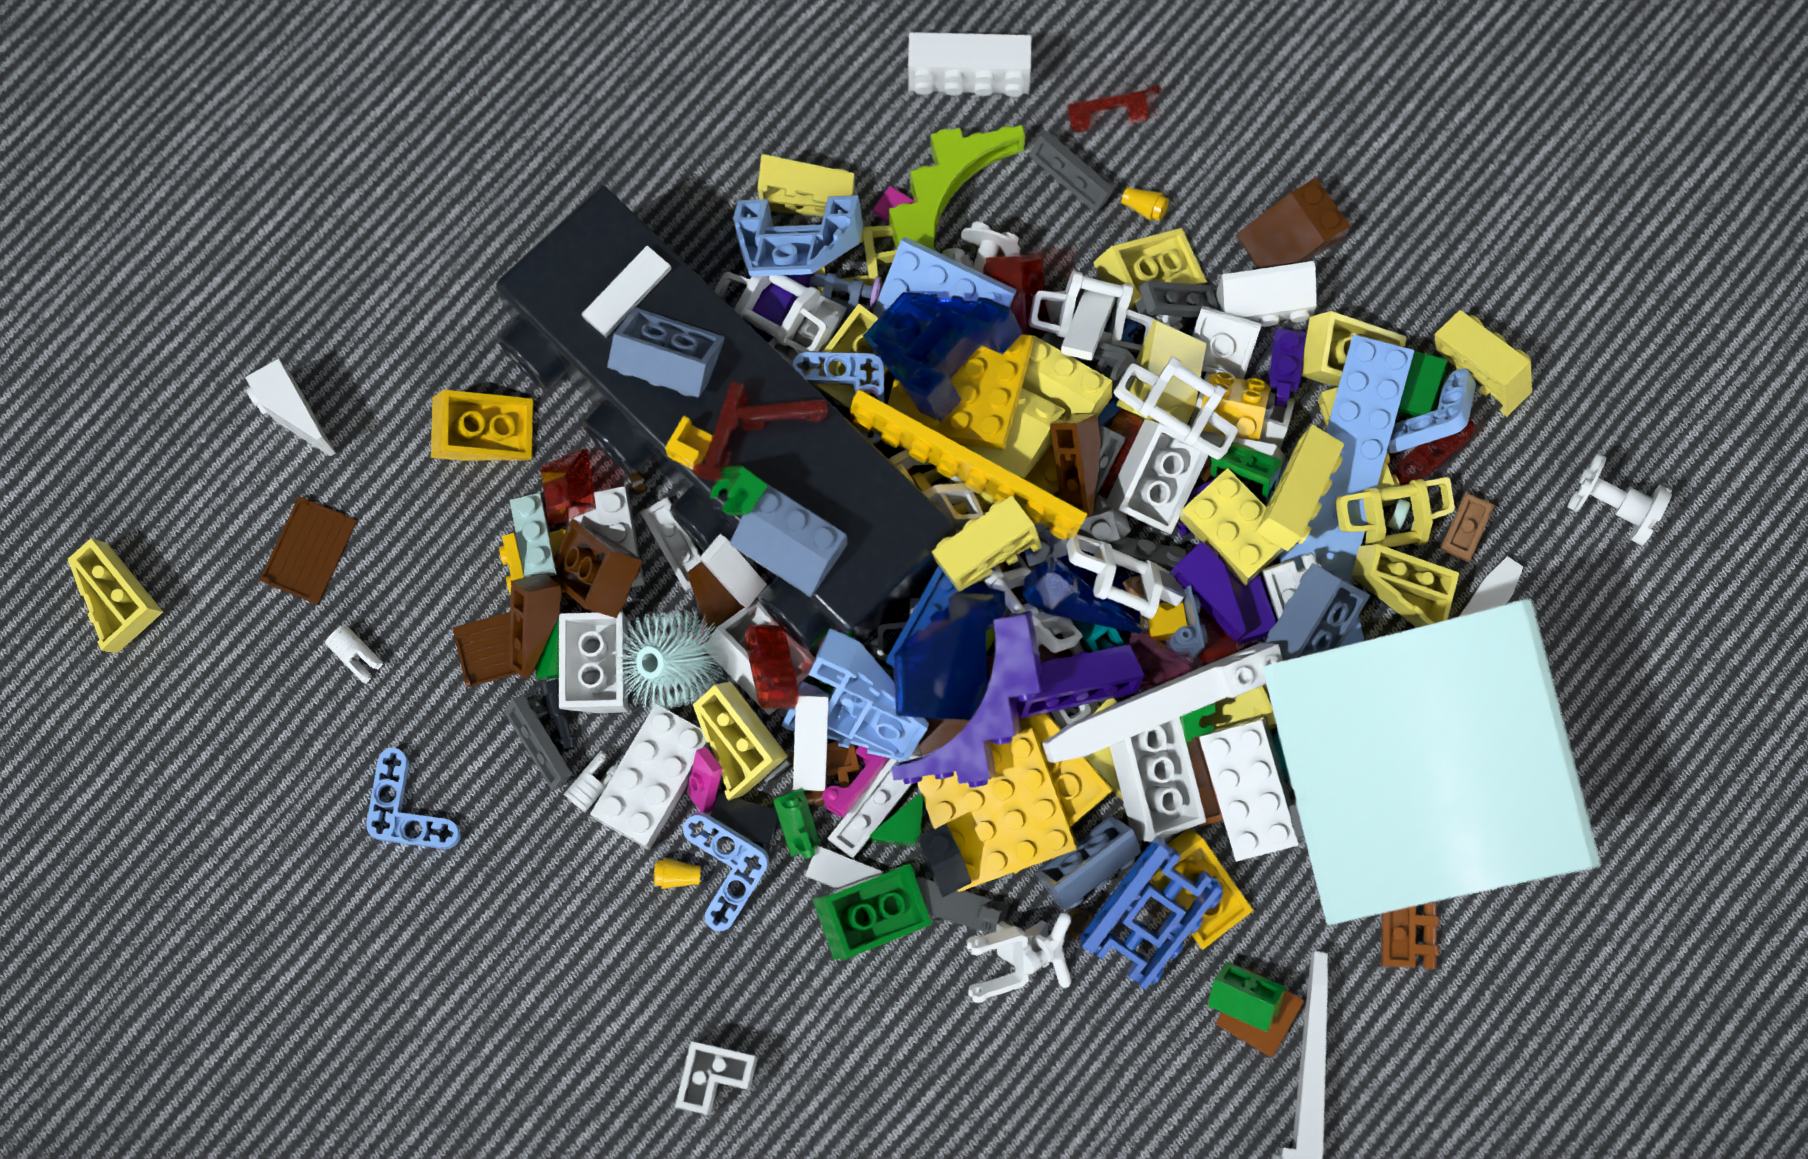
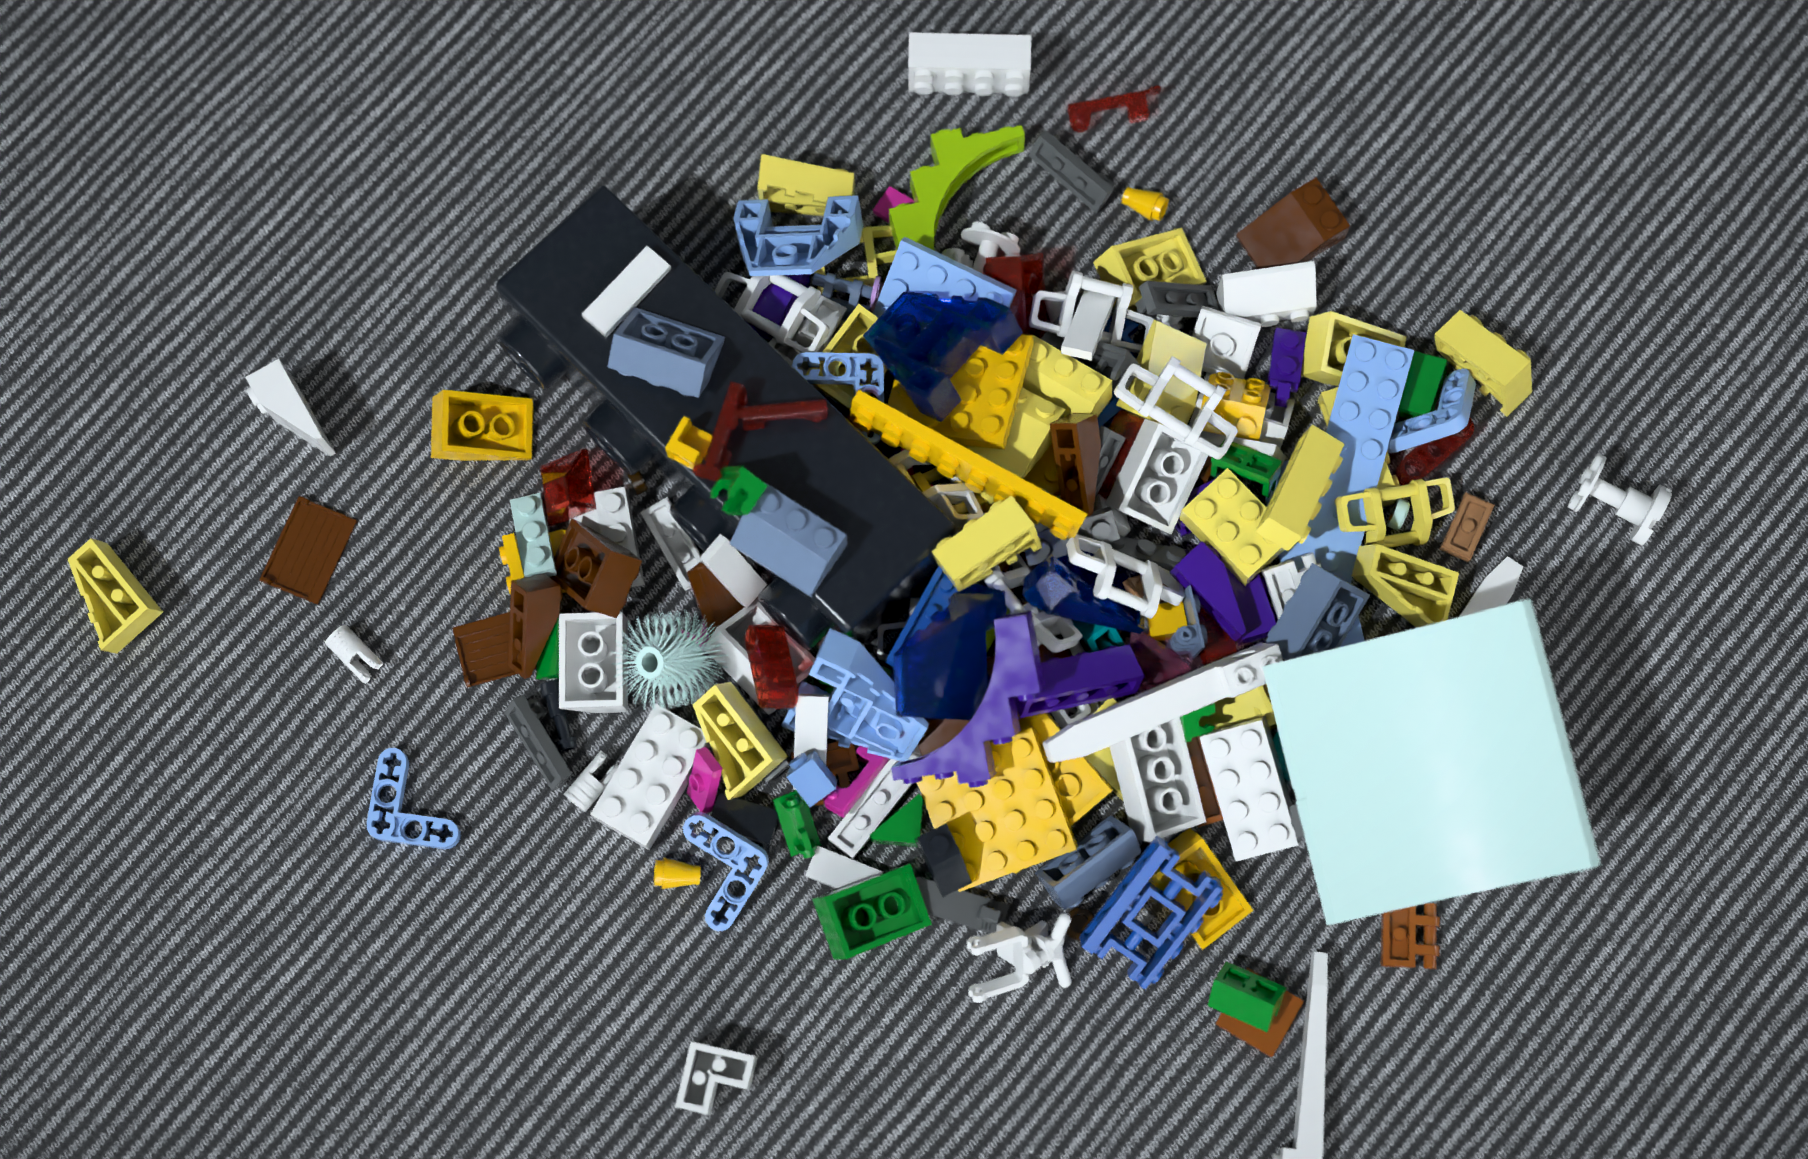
(811, 777): none -> medium blue brick

